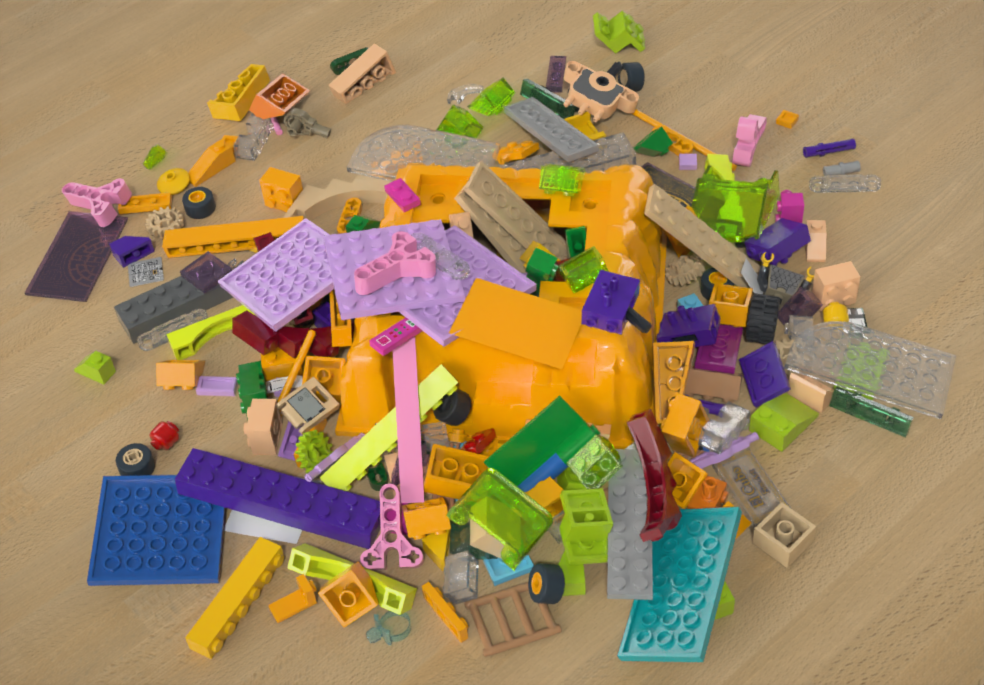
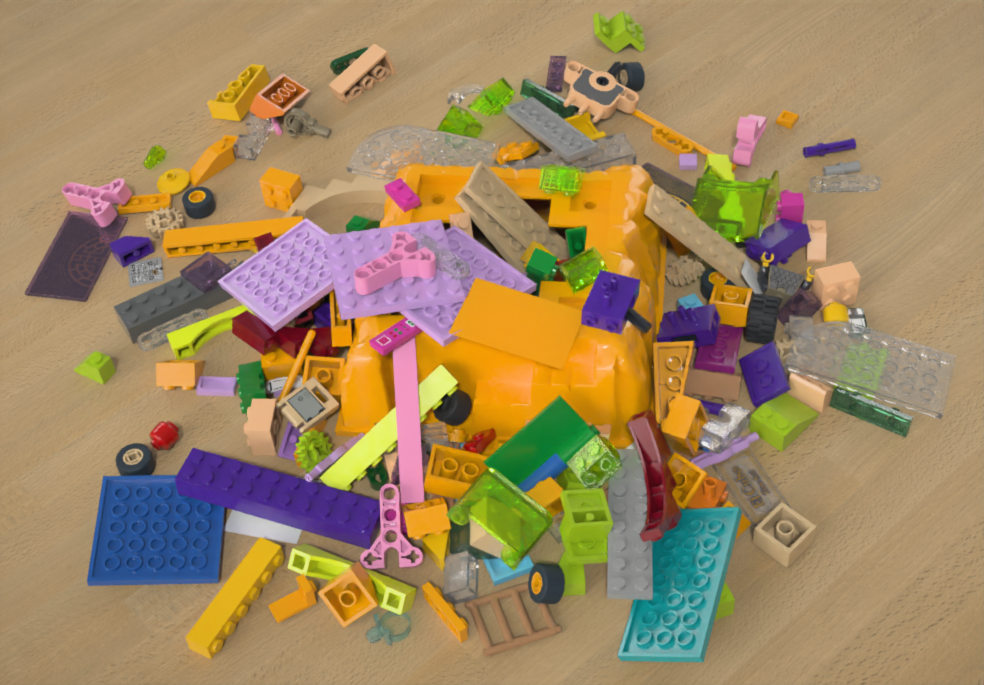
(348, 212): light orange beam -> none
(654, 143): green slope -> none

